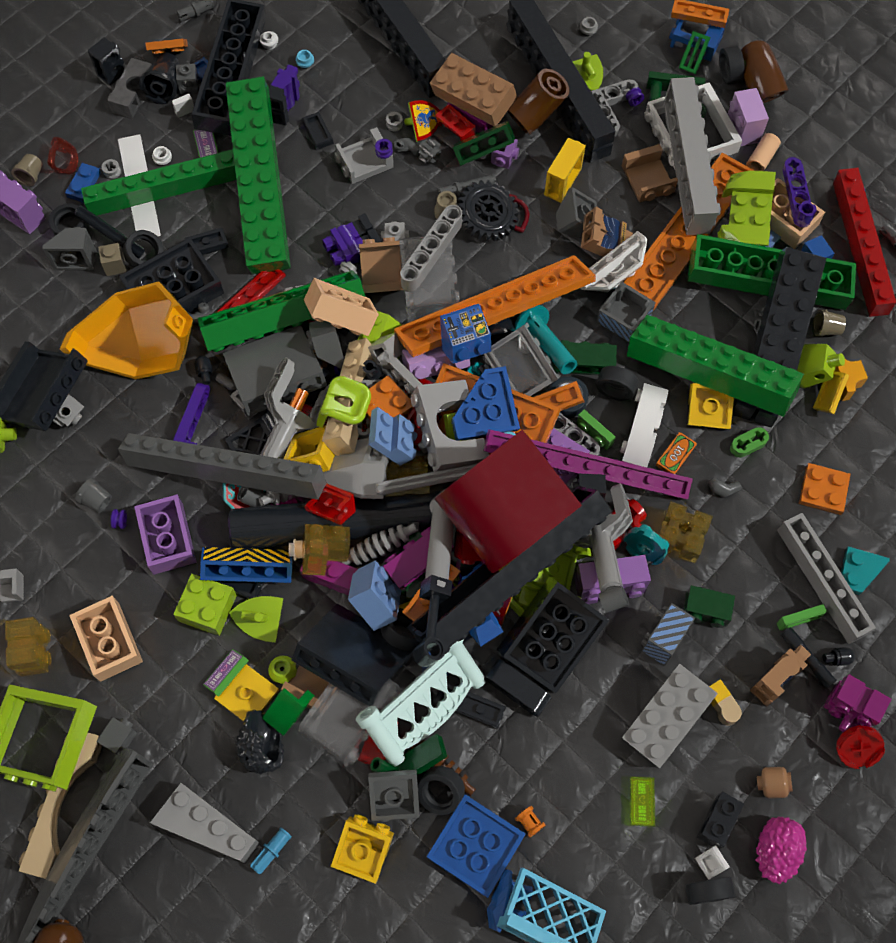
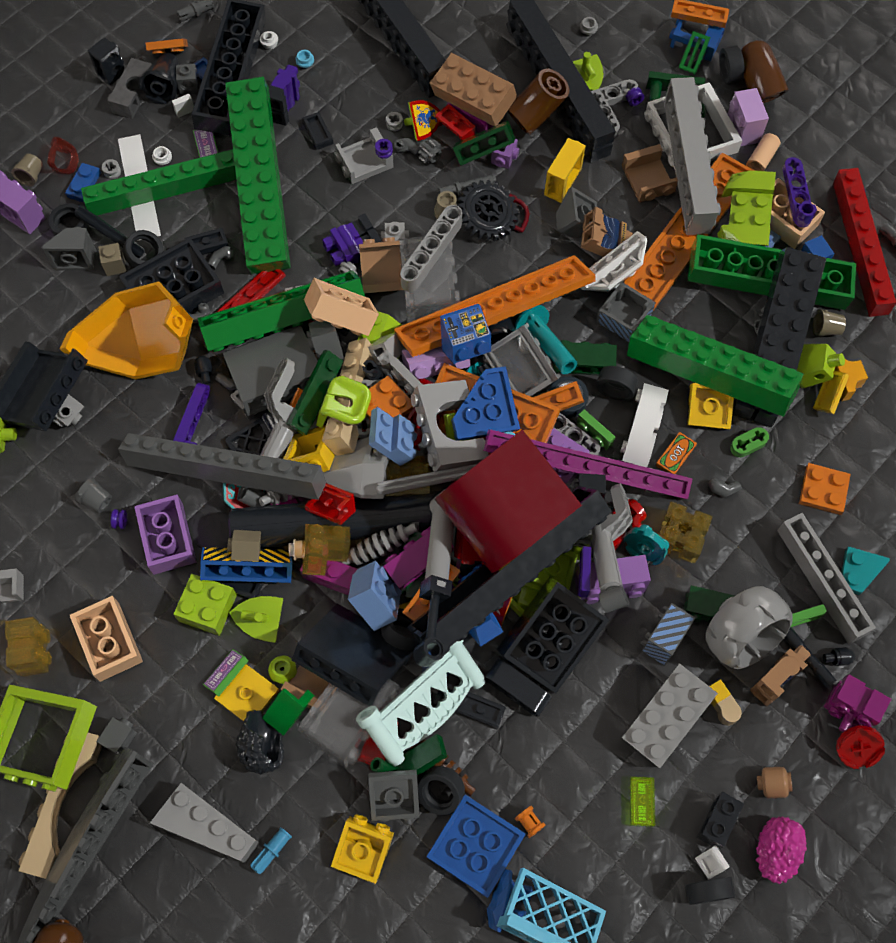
(219, 254): none -> dark grey arm
(245, 545): none -> dark tan brick
(314, 392): none -> dark green plate
(584, 572): none -> dark purple tile
(748, 627): none -> light grey wheel

